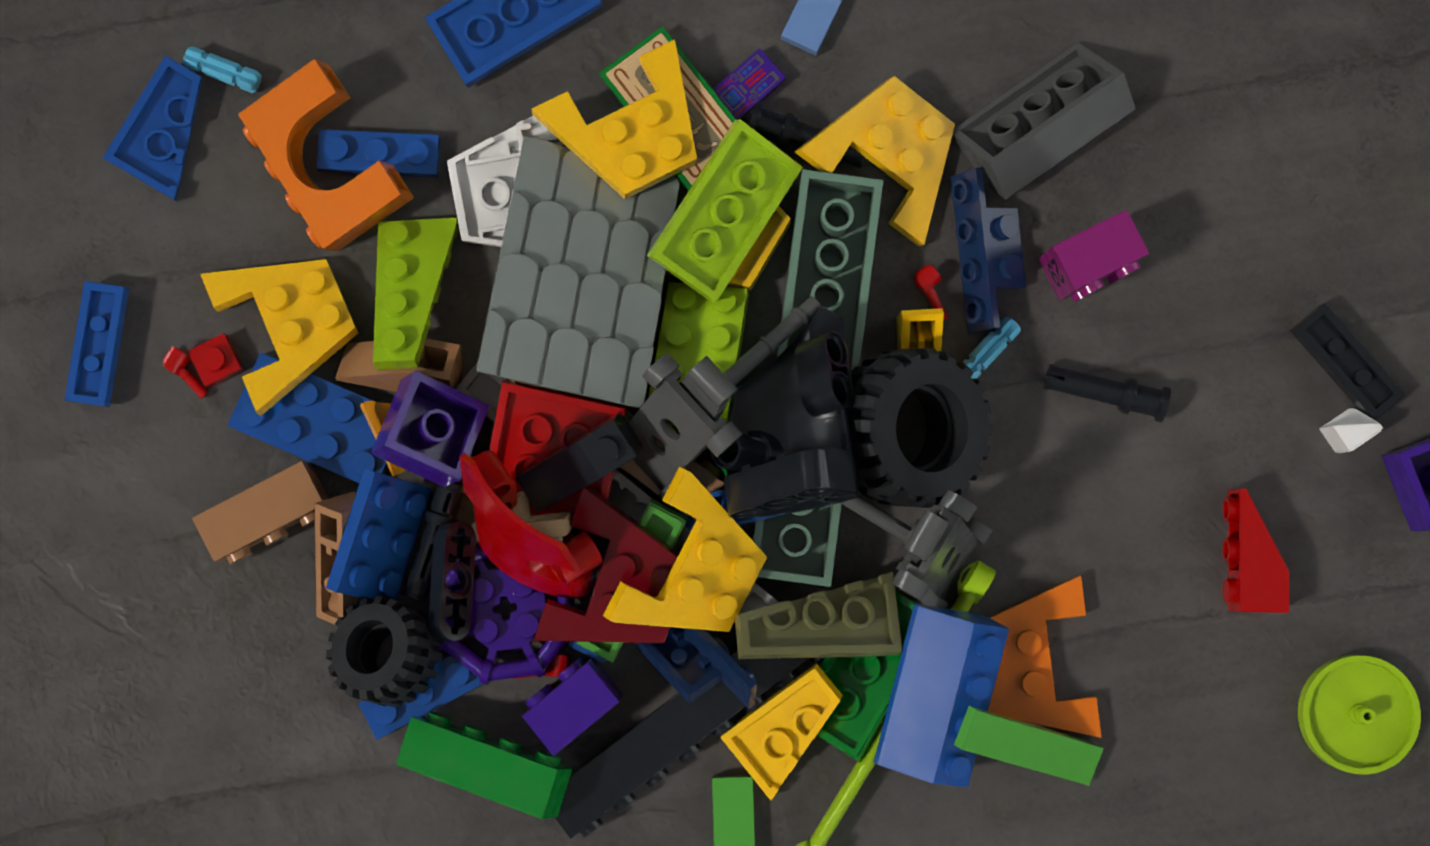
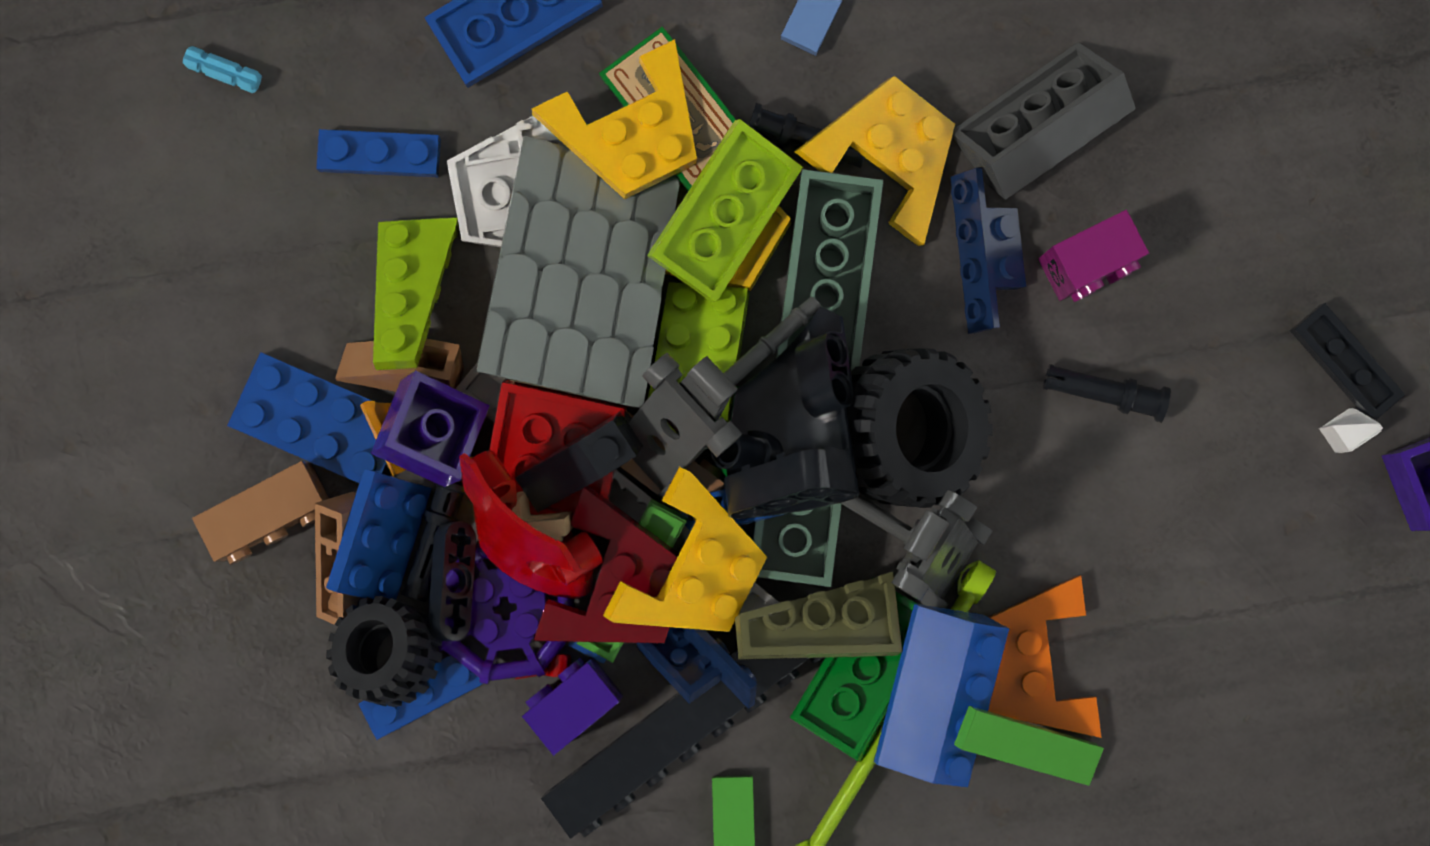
(96, 344): blue plate -> none
(159, 129): blue wing -> none
(175, 362): red hand -> none
(216, 360): red plate -> none
(279, 129): orange arch -> none
(301, 314): yellow wing -> none
(485, 766): green brick -> none
(749, 84): dark purple tile -> none
(782, 728): yellow wing -> none
(920, 329): yellow slope -> none
(925, 280): red hand -> none
(992, 346): medium azure axle -> none
(1255, 568): red slope -> none
(1359, 714): lime piece -> none

